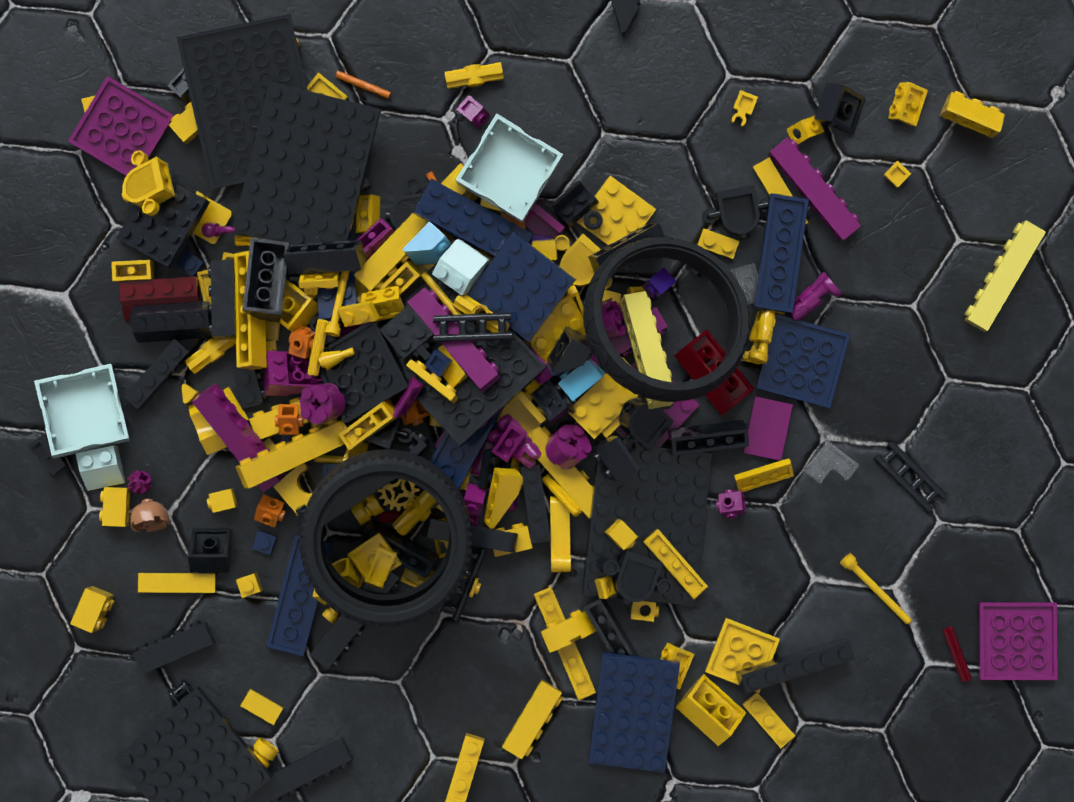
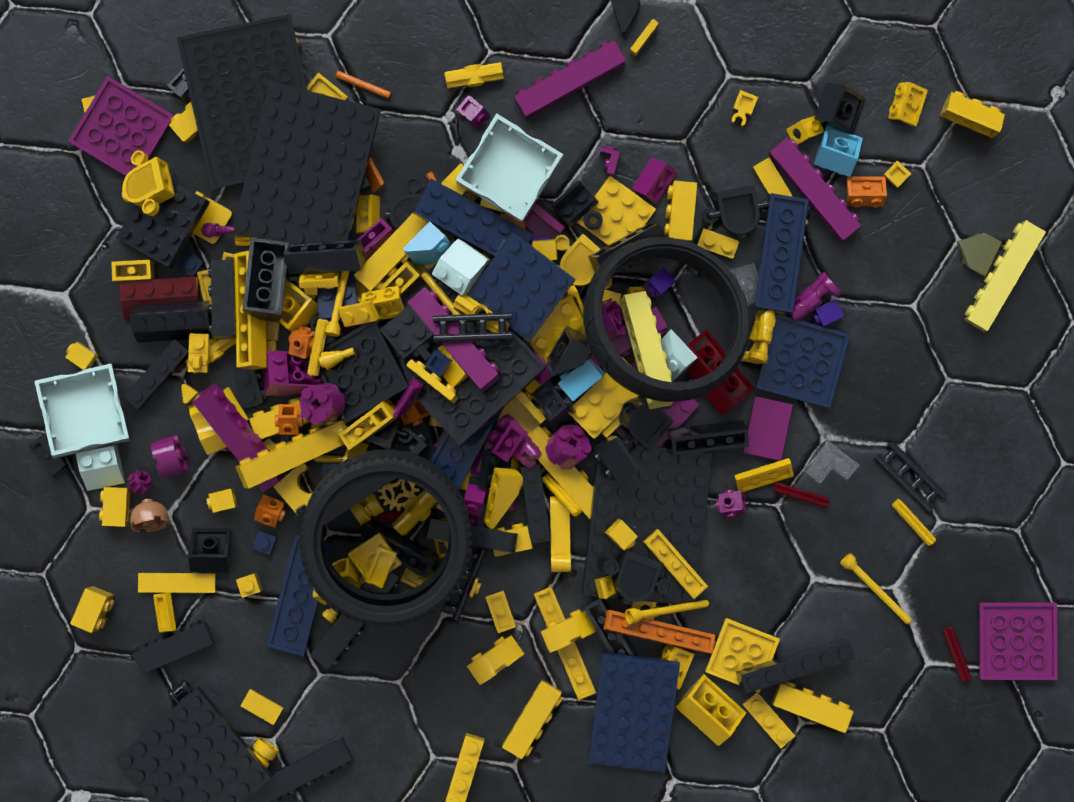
(81, 355): none -> yellow brick
(164, 612): none -> yellow tile
(170, 456): none -> magenta brick
(198, 353): none -> yellow hinge
(374, 177): none -> orange slope
(494, 660): none -> yellow brick
(500, 611): none -> yellow plate
(570, 79): none -> magenta brick
(610, 164): none -> magenta bracket
(635, 615): none -> yellow piece
(643, 38): none -> yellow tile
(654, 180): none -> magenta panel
(660, 632): none -> orange plate
(678, 354): none -> light aqua slope
(681, 210): none -> yellow brick
(801, 495): none -> dark red axle
(812, 707): none -> yellow brick
(827, 313): none -> dark purple brick
(838, 151): none -> medium azure slope
(866, 191): none -> orange bracket
(914, 522): none -> yellow axle
(979, 252): none -> olive slope

